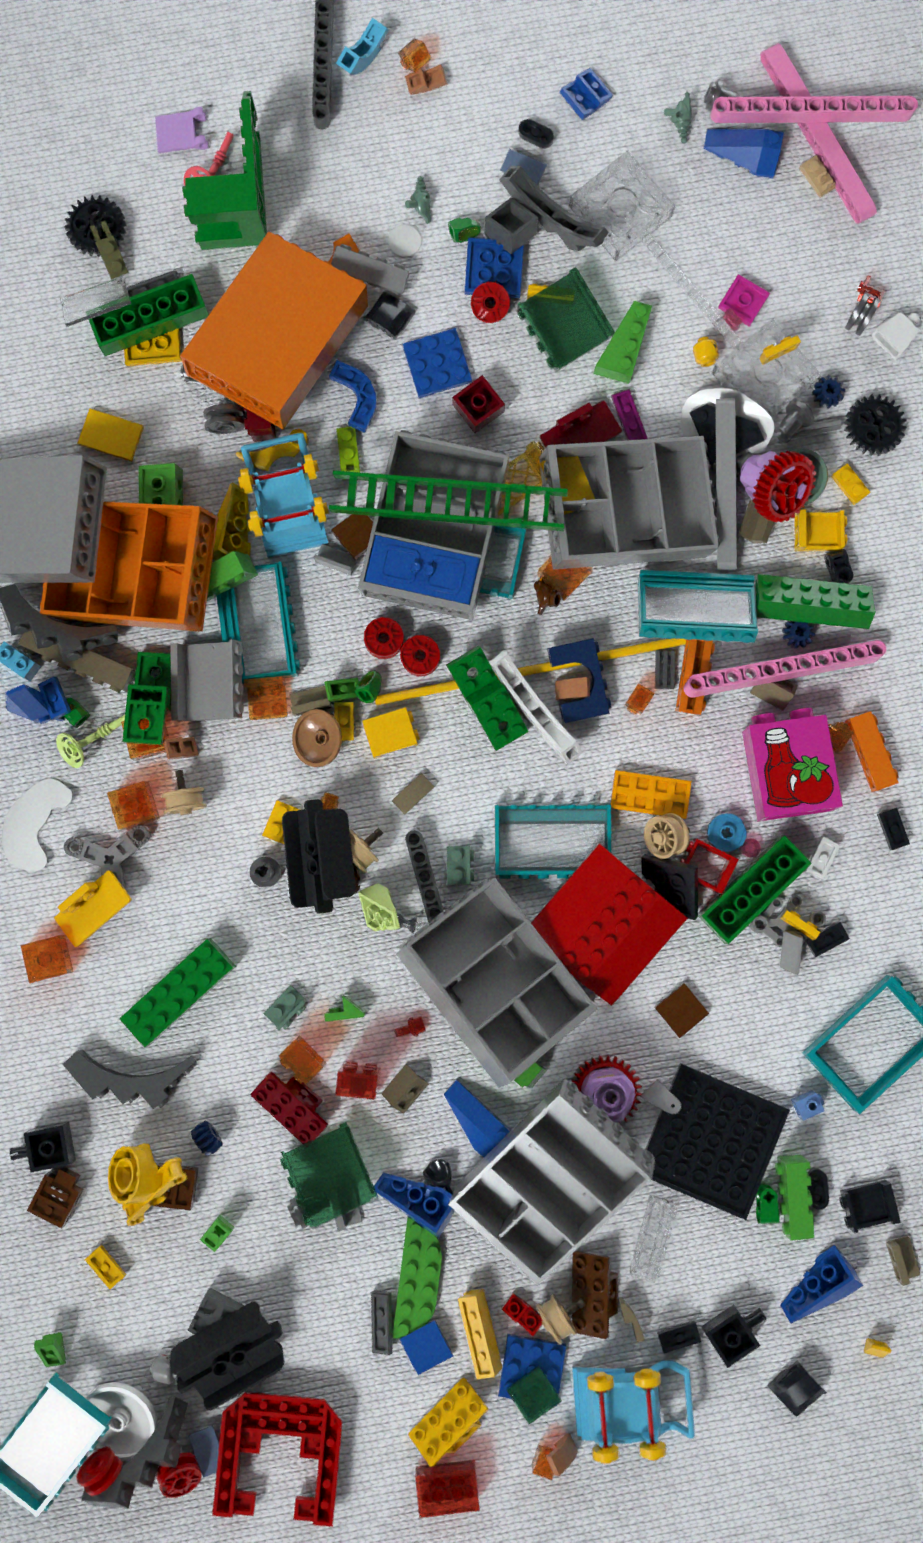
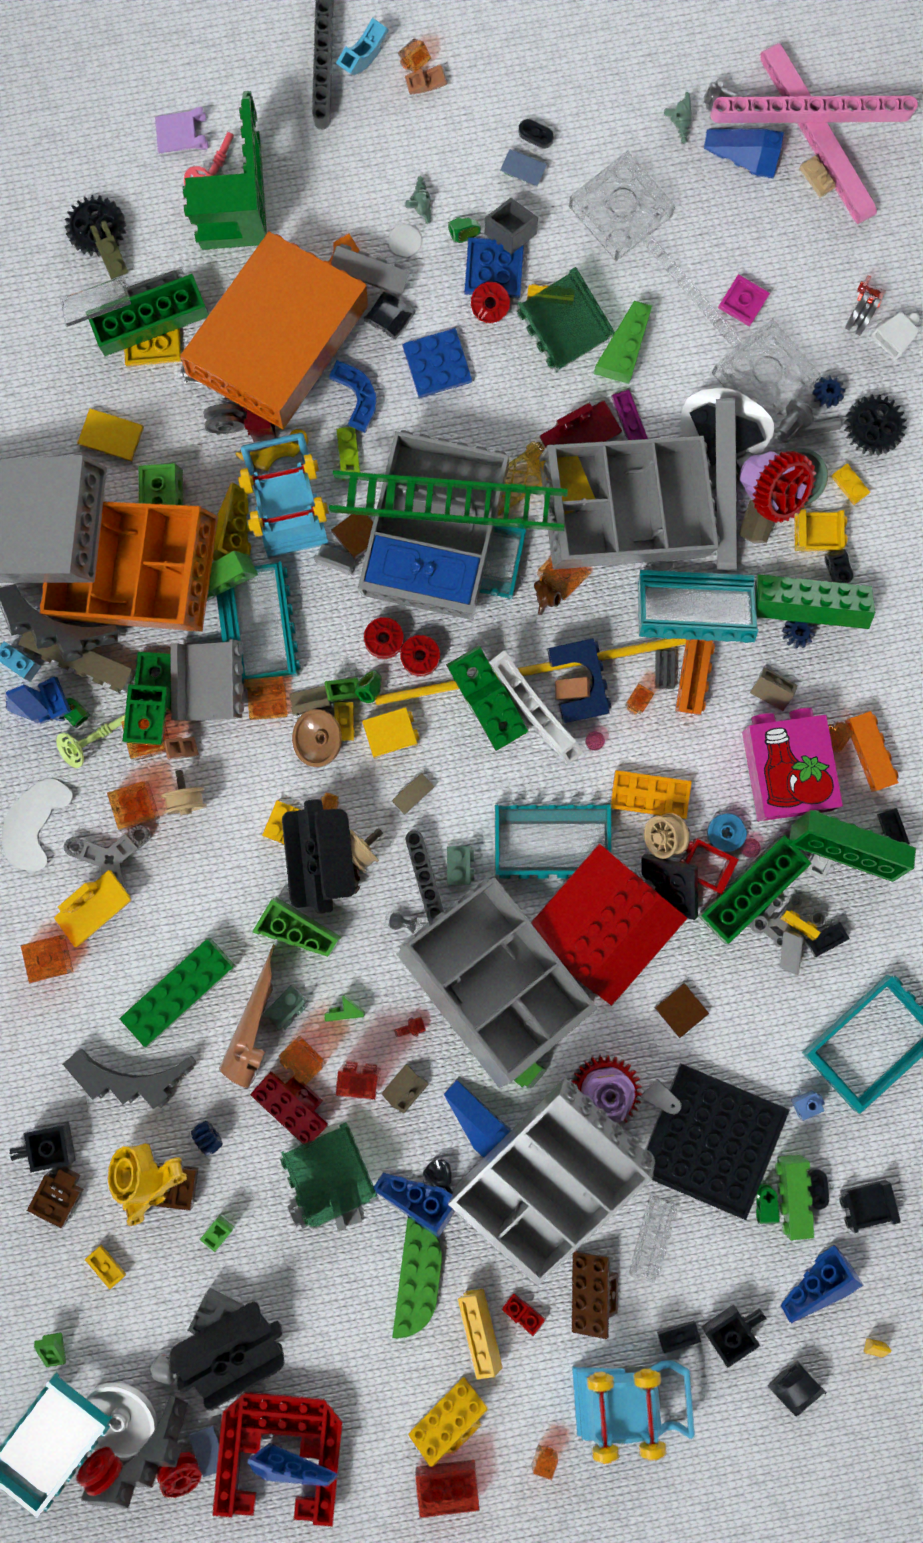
(242, 1058): none -> nougat panel
(273, 872): flat silver piece -> none
(283, 1466): none -> blue wedge
(295, 928): none -> bright green wedge
(378, 908): yellowish green wedge -> none
(381, 1322): dark grey tile -> none
(426, 1347): blue slope -> none
(478, 404): dark red brick -> none
(525, 1354): blue plate -> none
(534, 1394): clear green tile -> none
(553, 218): dark grey arch -> none
(557, 1318): tan wheel -> none
(562, 1455): nougat slope -> none
(586, 93): blue slope -> none
(594, 741): none -> clear pink tile
(629, 1317): dark tan slope -> none
(705, 352): yellow head -> none
(732, 319): clear pink tile -> none
(773, 352): yellow plate -> none
(777, 672): bright pink beam -> none
(852, 846): none -> green brick
(903, 1259): dark tan panel -> none

